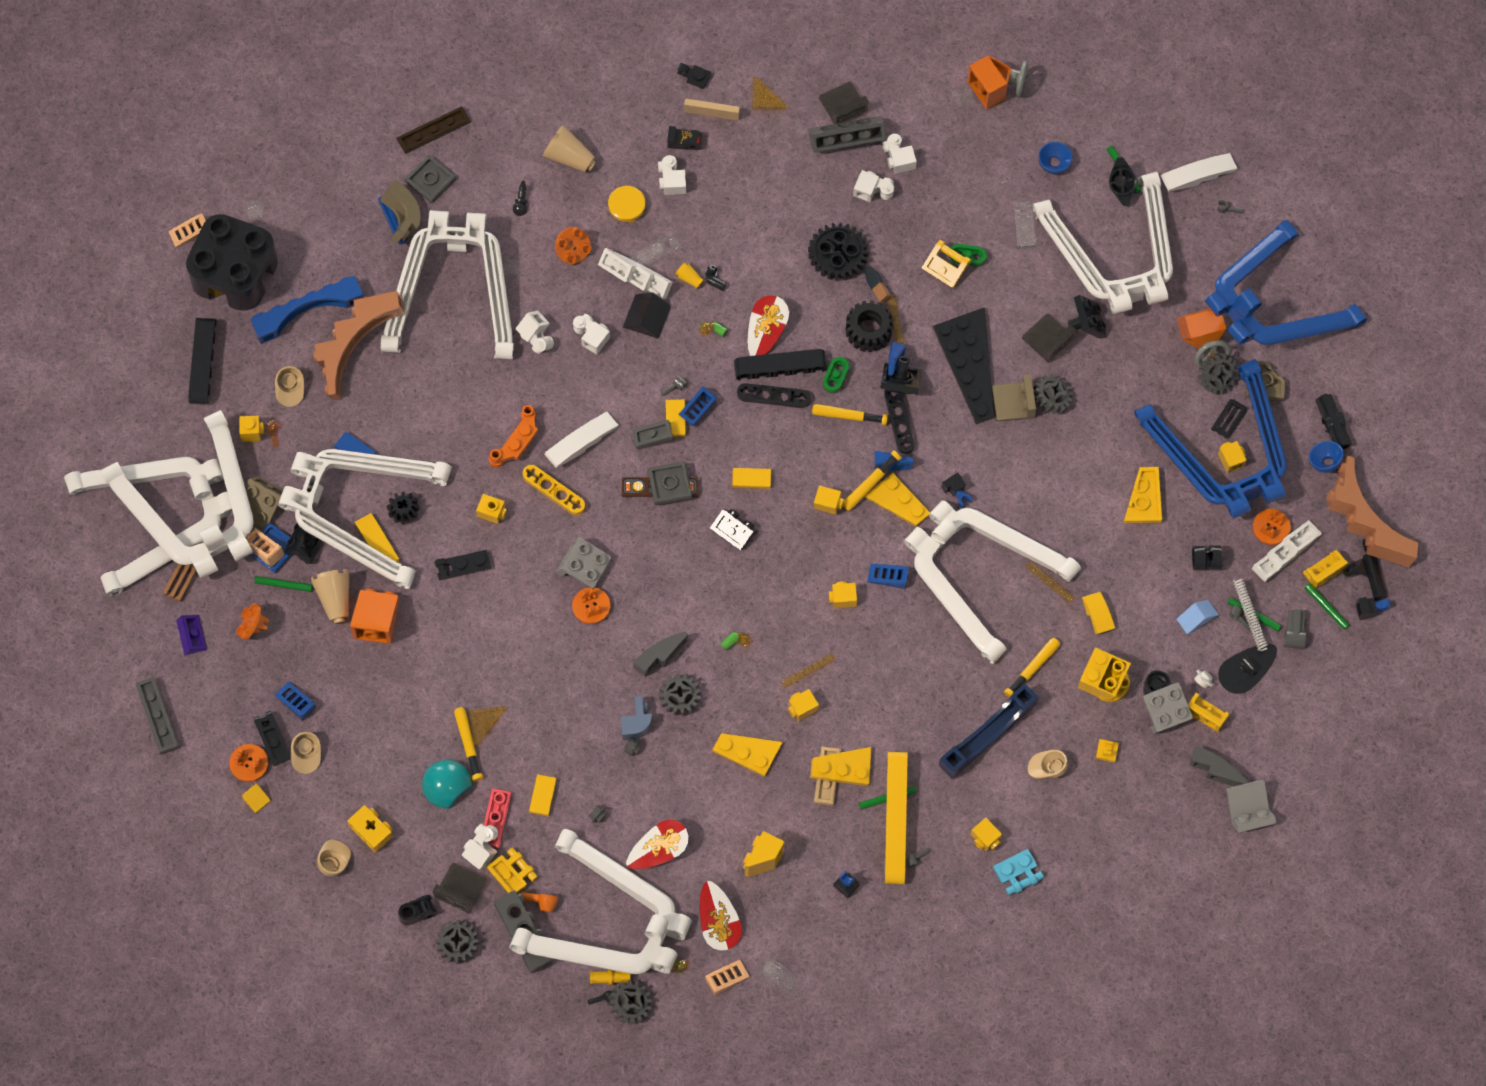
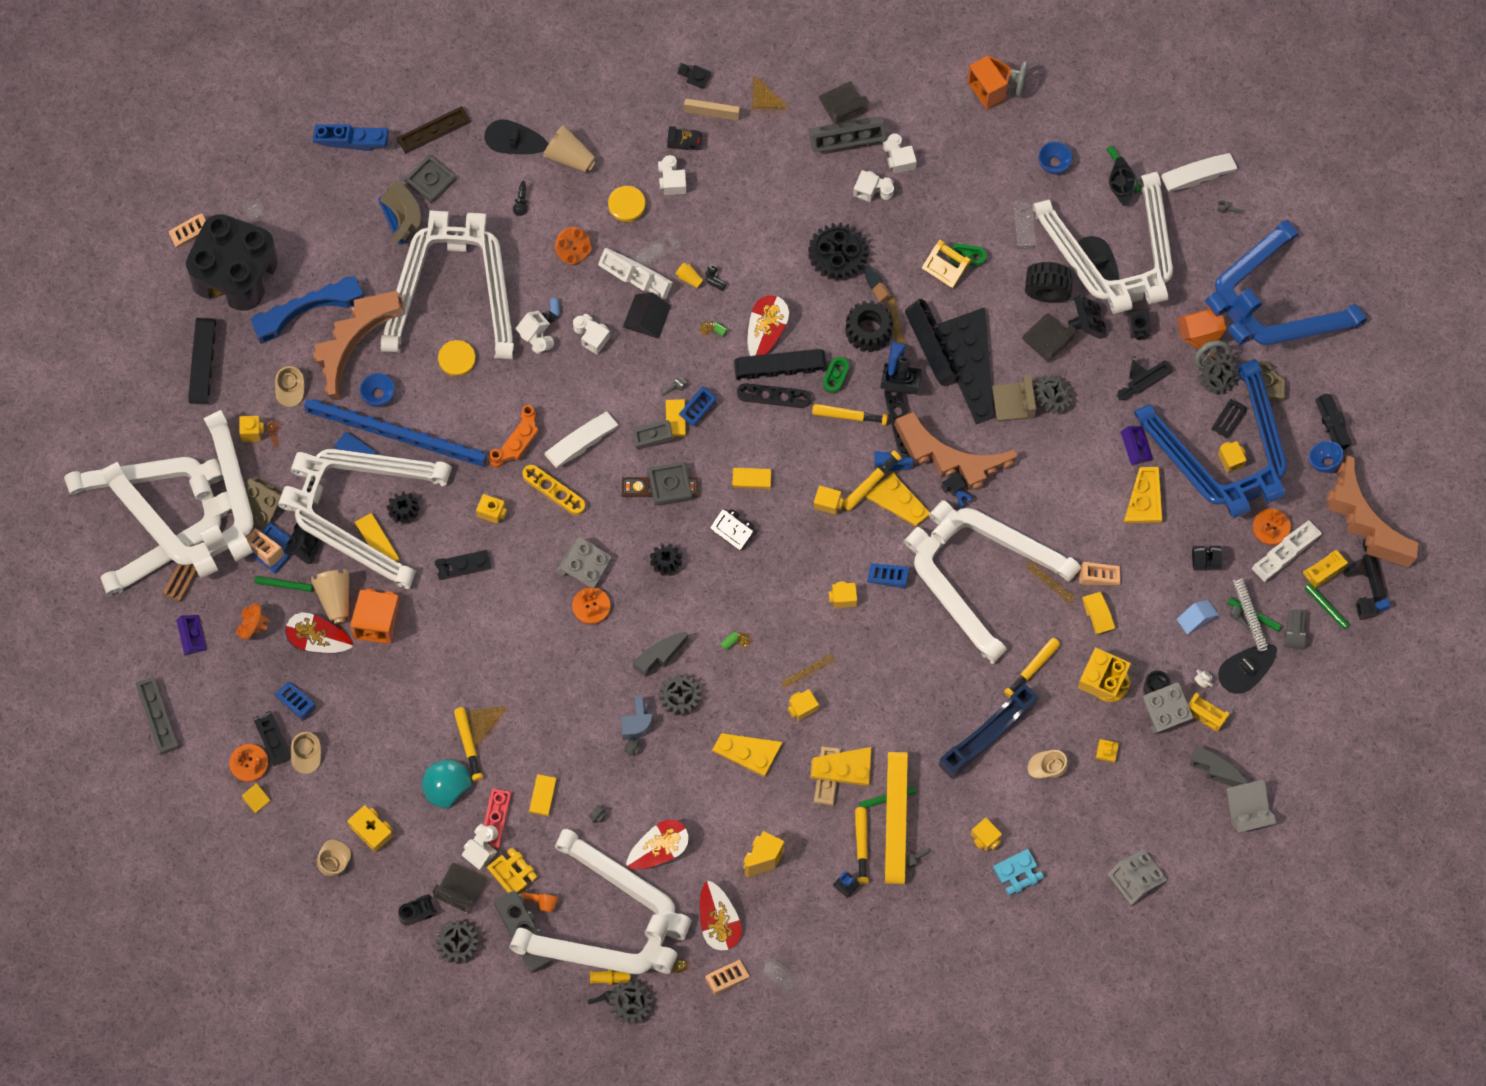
(316, 634): none -> shield
(350, 138): none -> blue slope
(374, 382): none -> blue piece
(402, 434): none -> blue plate
(456, 358): none -> yellow tile
(513, 138): none -> black shield
(554, 310): none -> arm
(659, 564): none -> black gear
(861, 840): none -> yellow piece
(932, 342): none -> black beam
(972, 468): none -> nougat arch
(1049, 282): none -> black tyre
(1091, 580): none -> light nougat slope
(1101, 256): none -> black shield
(1136, 445): none -> dark purple slope
(1136, 876): none -> light grey bracket
(1139, 317): none -> black brick
(1142, 378): none -> black piece

